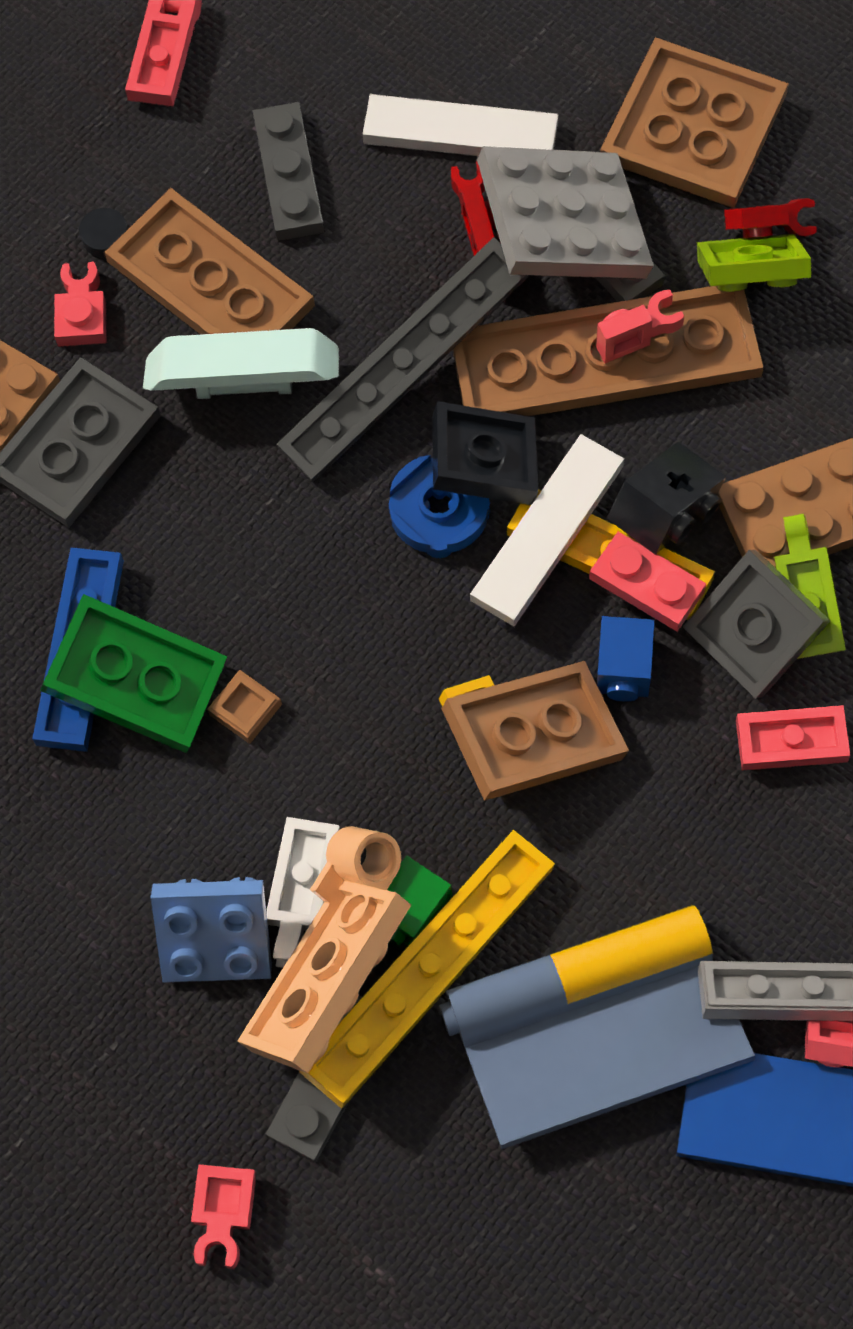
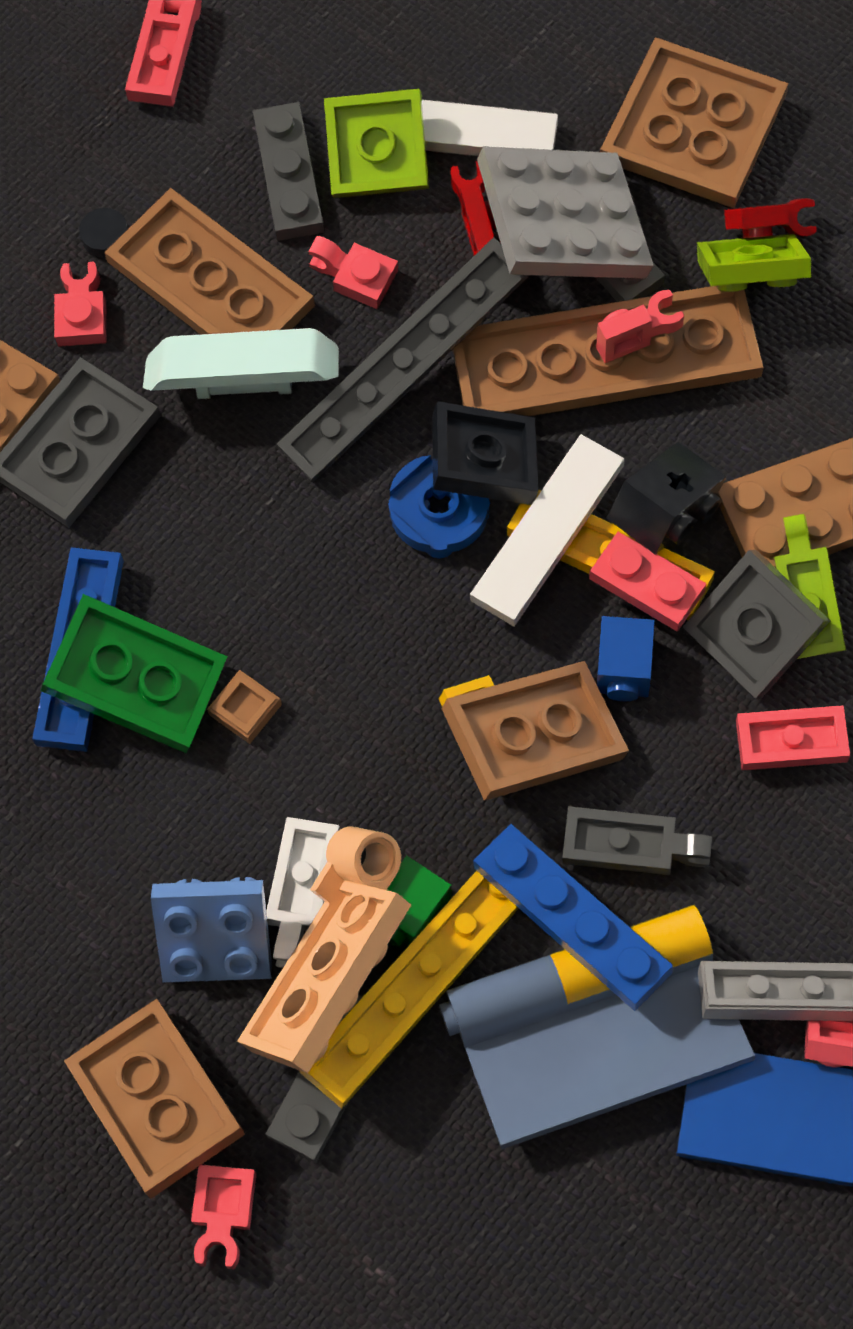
(154, 1098): none -> medium nougat plate
(359, 274): none -> coral plate
(376, 143): none -> lime plate
(573, 917): none -> blue plate
(630, 842): none -> dark grey plate

